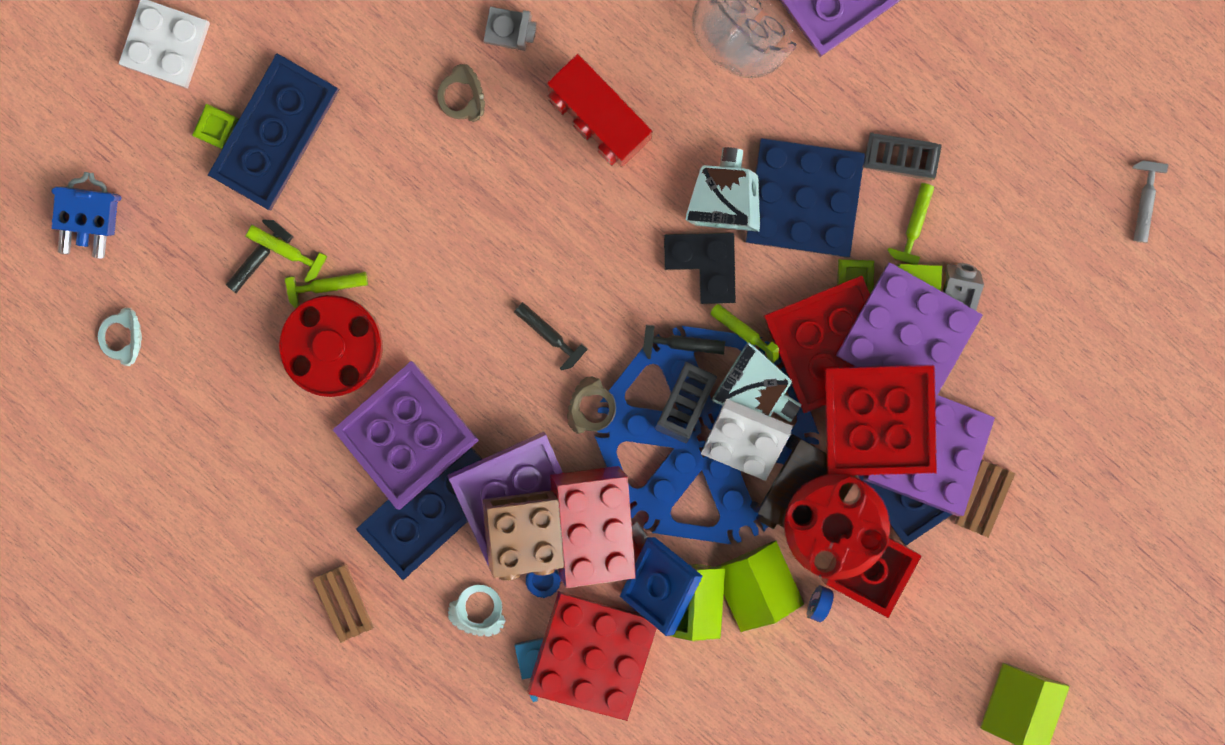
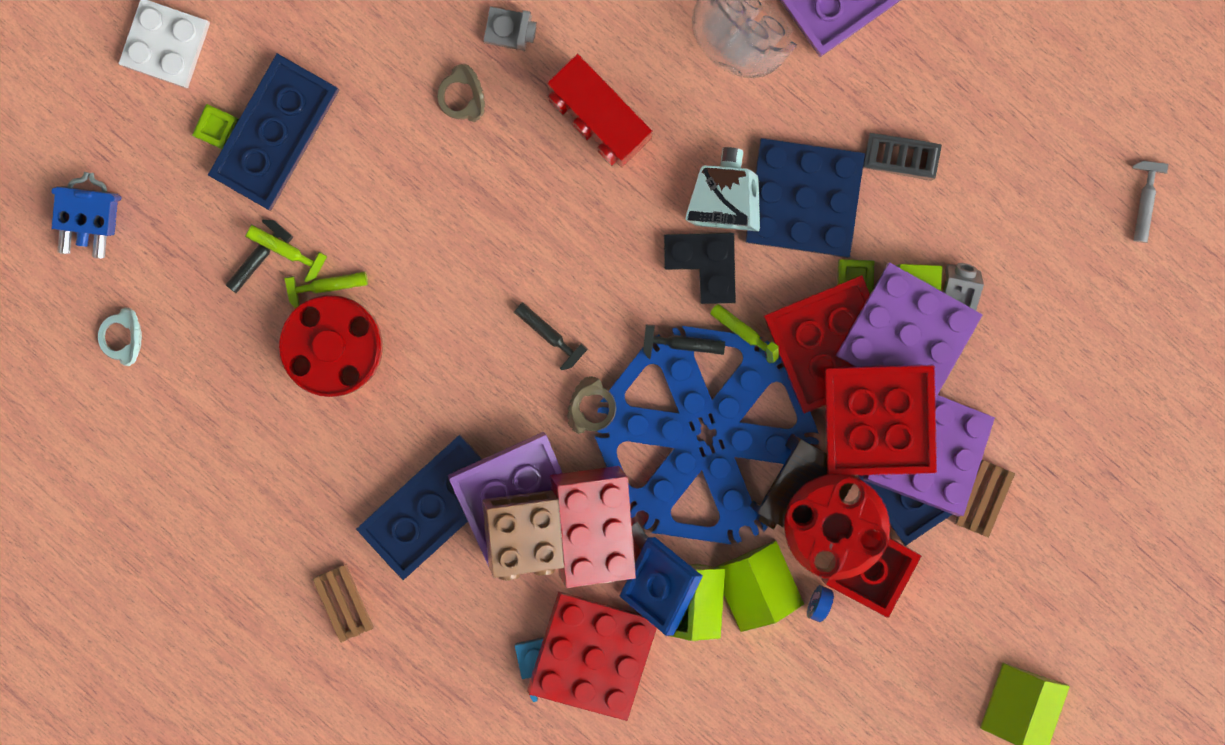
(405, 435): medium lavender plate -> none
(458, 613): light aqua piece -> none
(543, 585): blue tile -> none
(674, 430): dark grey slope -> none
(746, 439): white plate -> none
(757, 385): torso -> none
(915, 225): lime piece -> none

